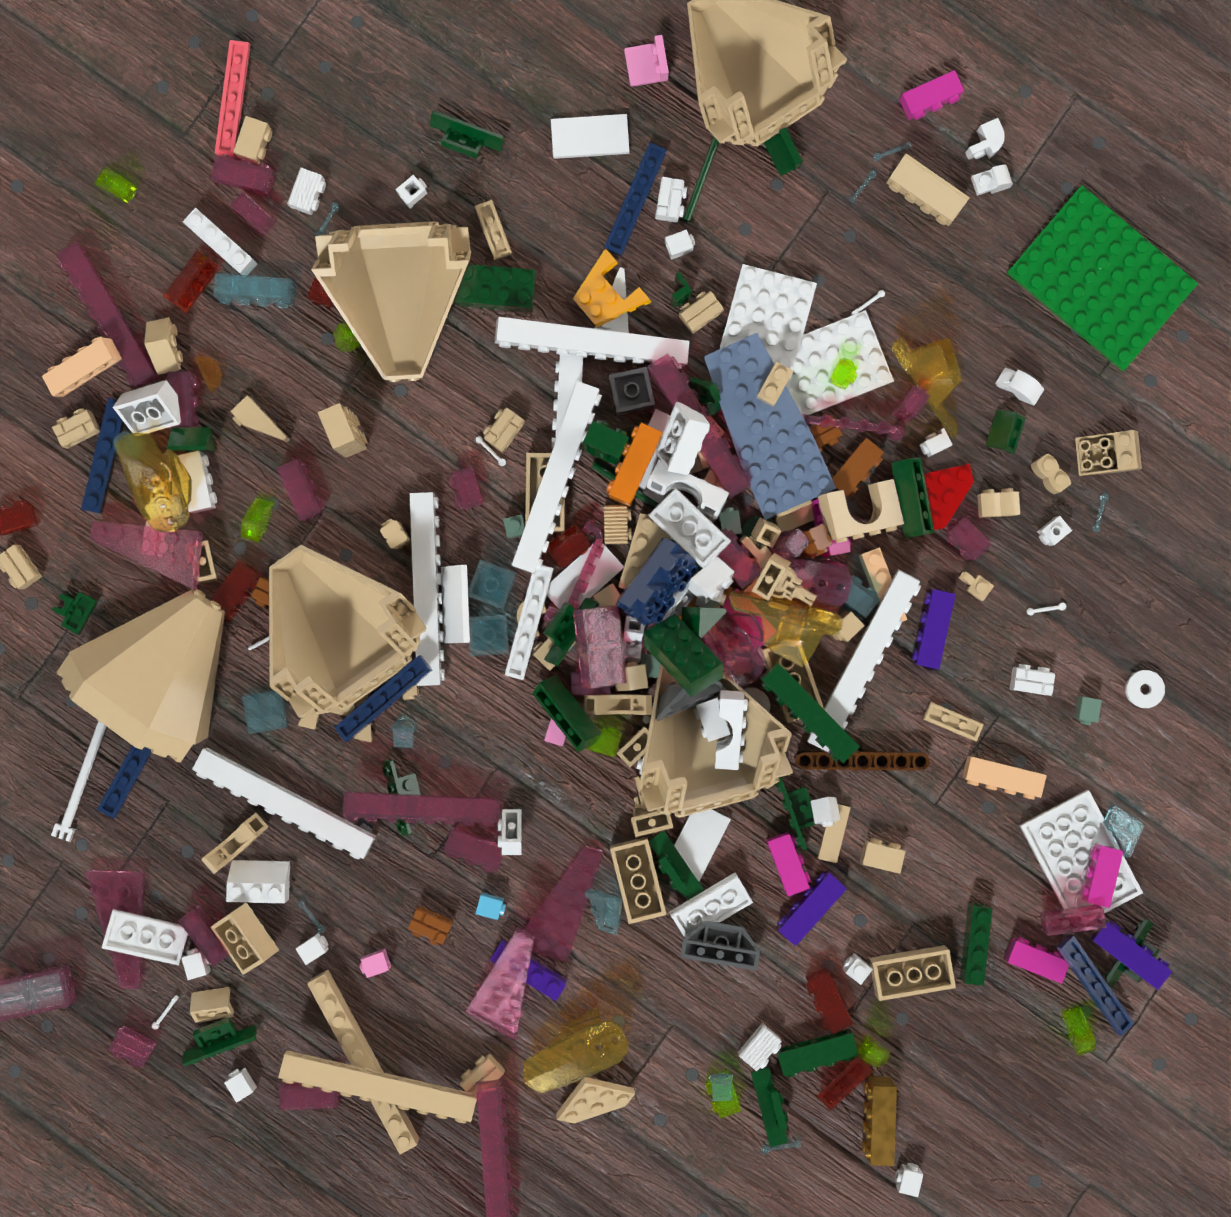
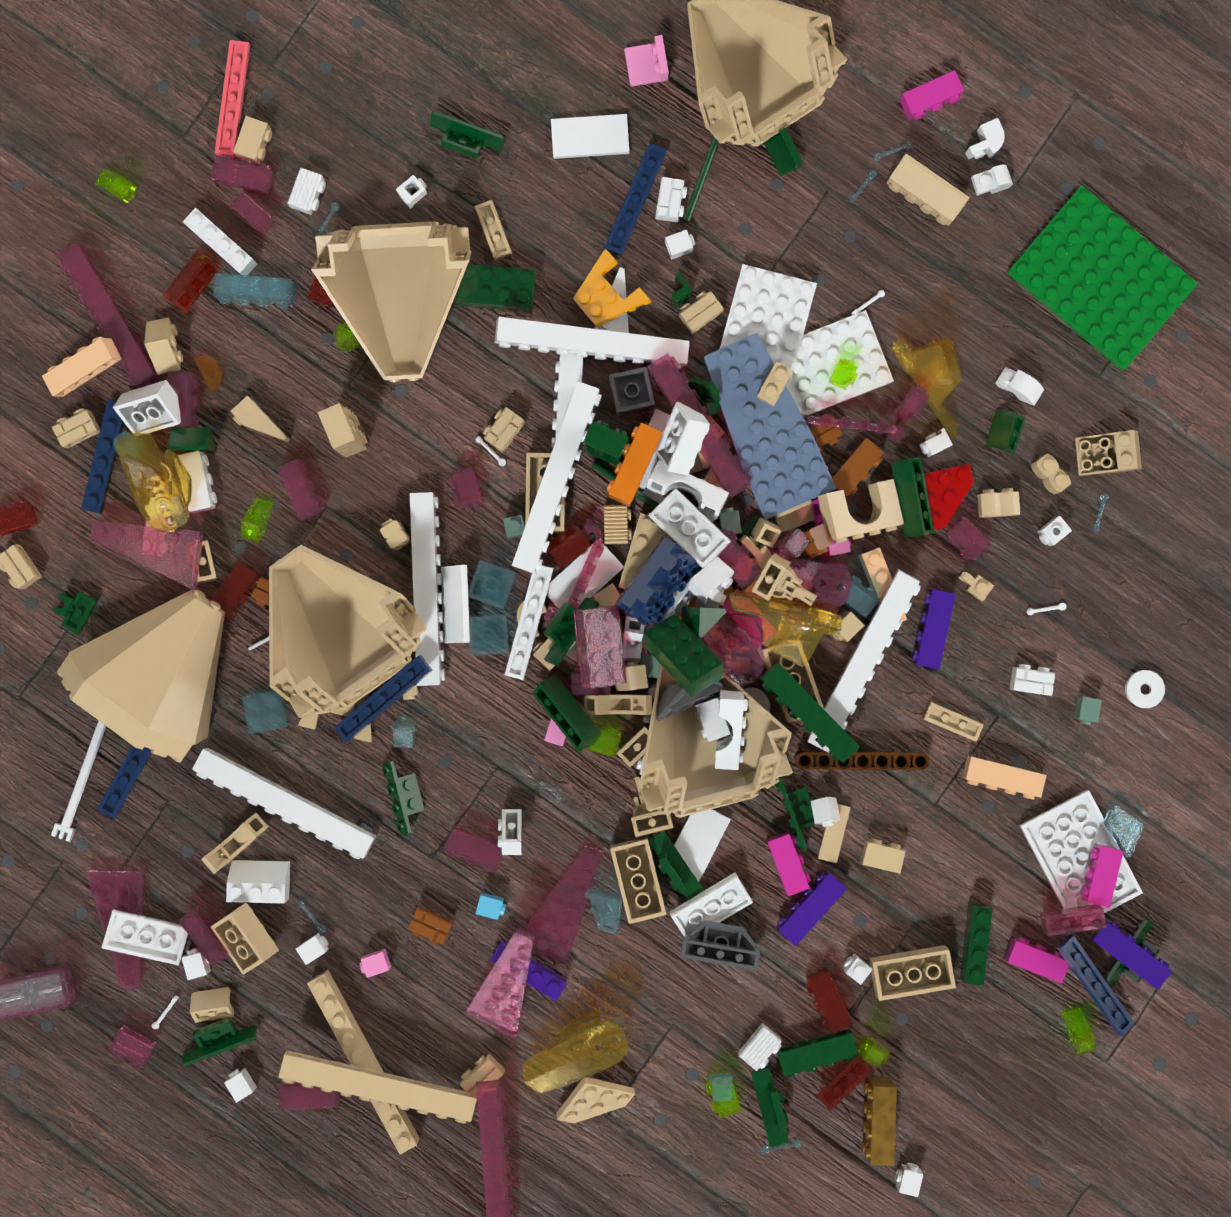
(420, 807): clear pink brick -> none

